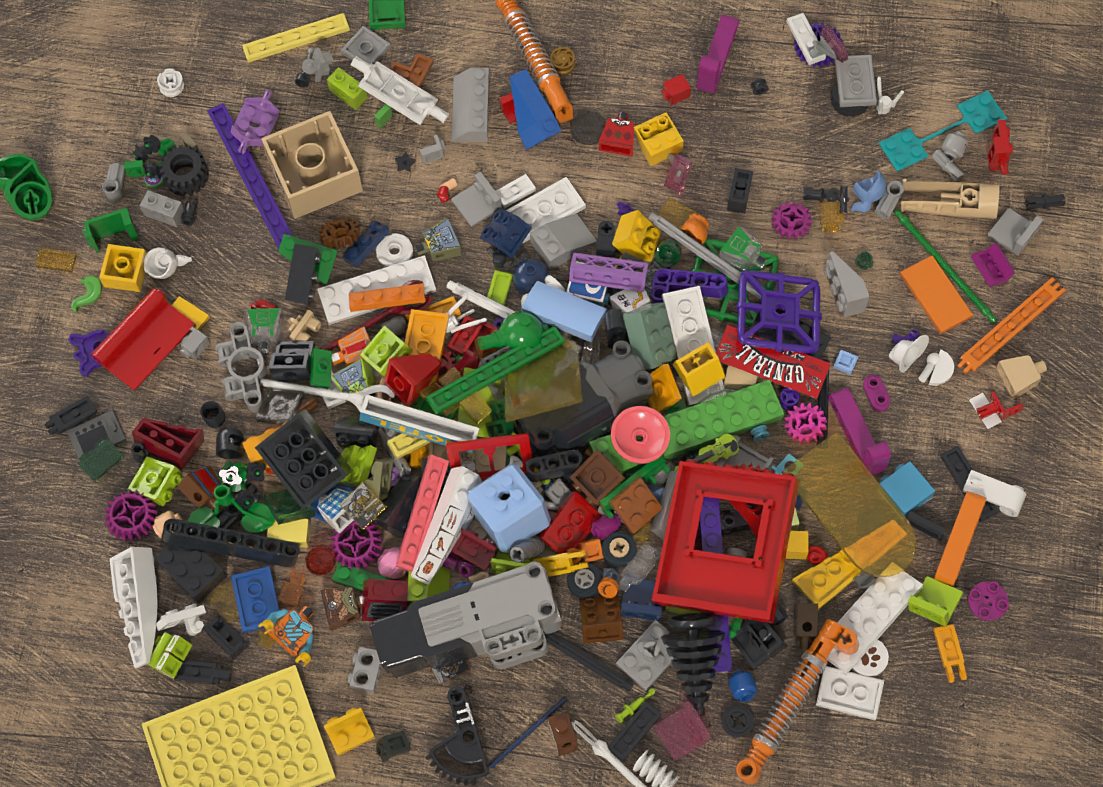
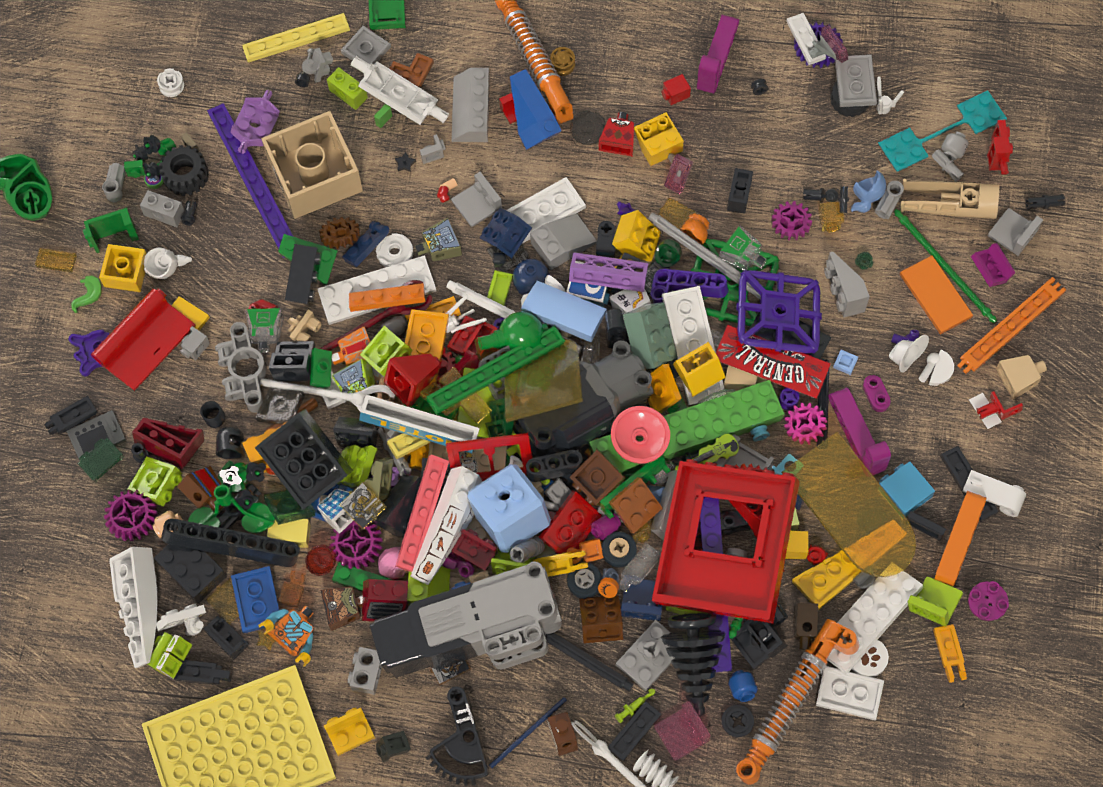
(515, 191): white plate -> none

